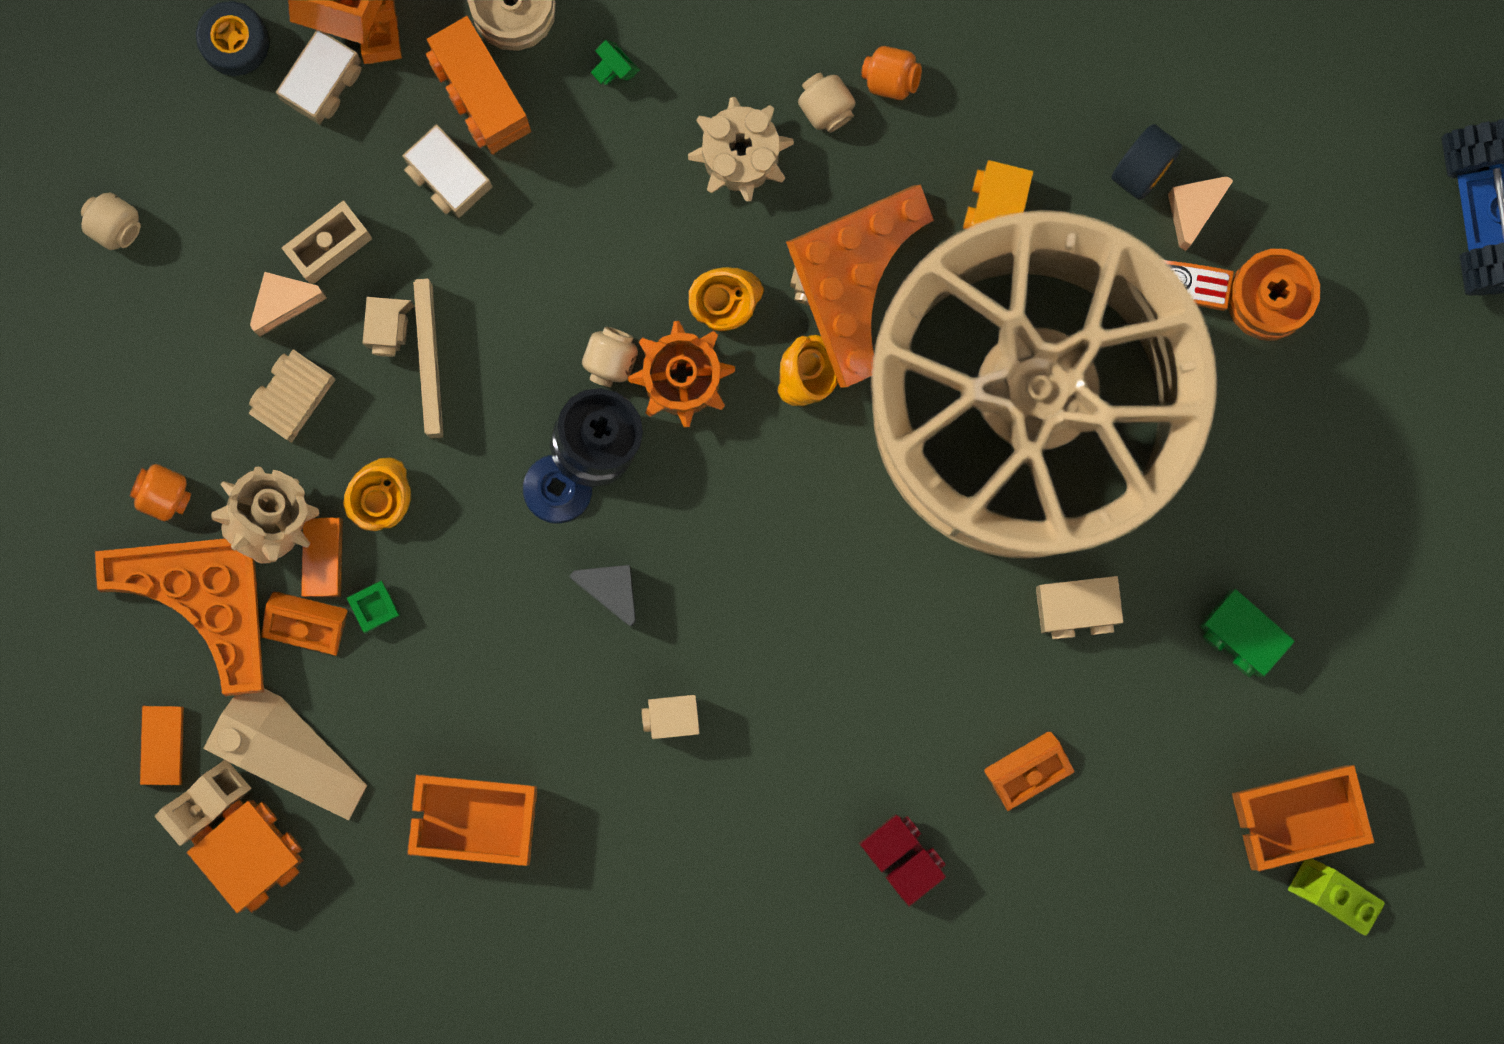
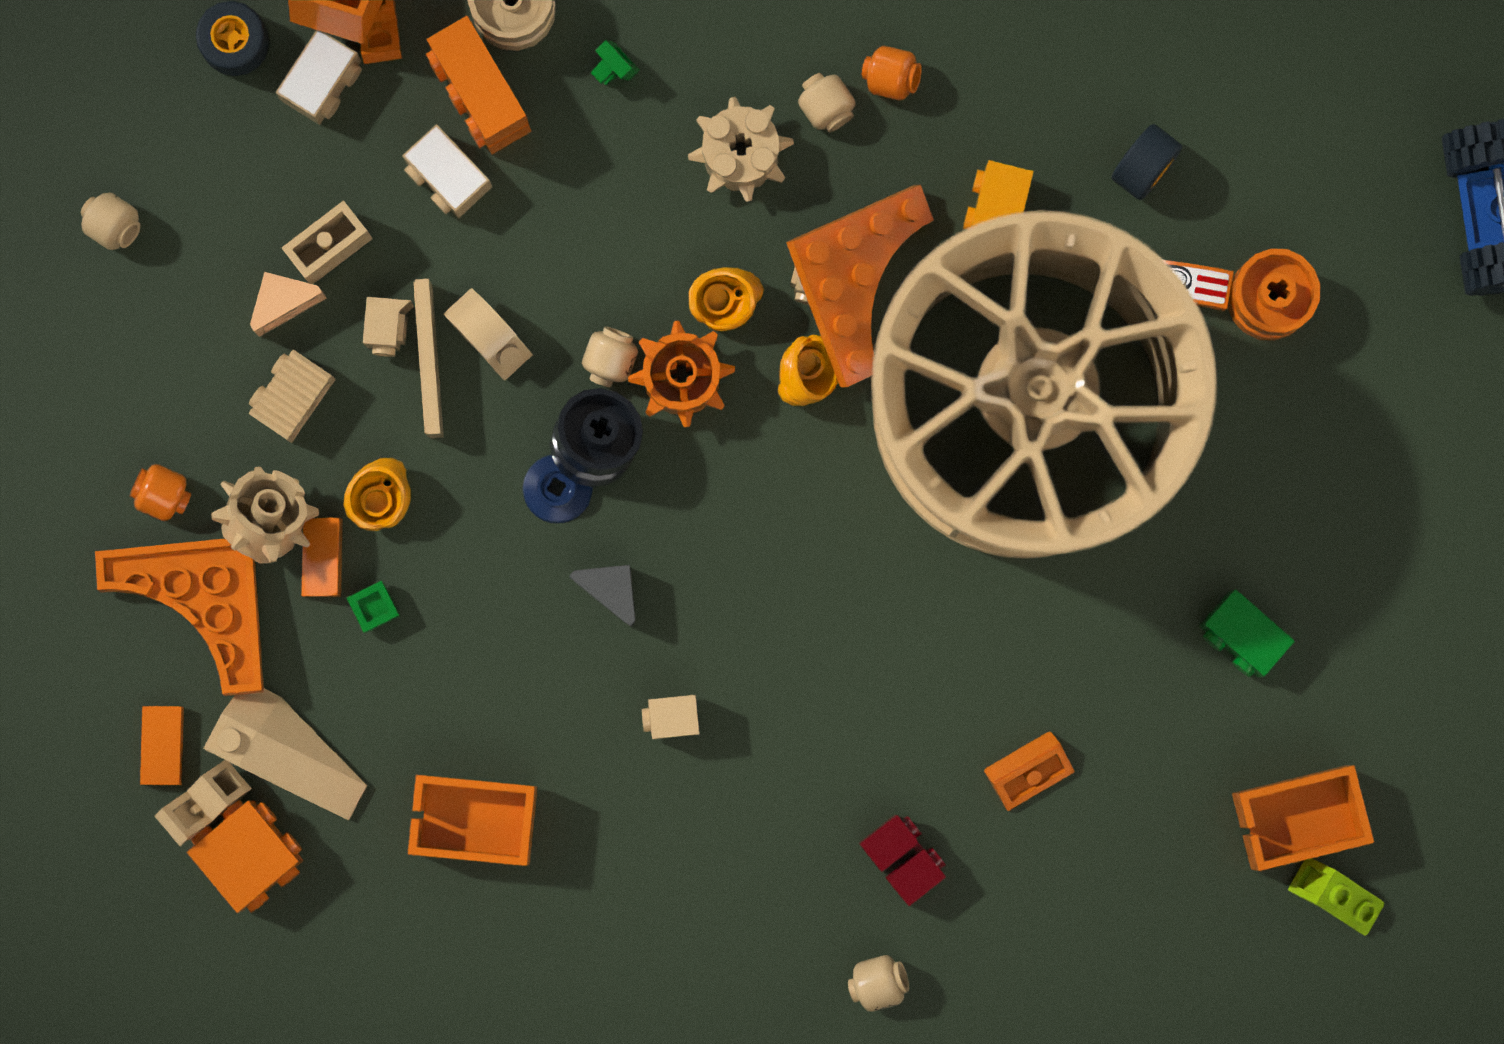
(304, 623): orange slope -> none
(488, 333): none -> tan brick
(878, 983): none -> tan head
(1079, 605): tan brick -> none
(1193, 205): light nougat slope -> none

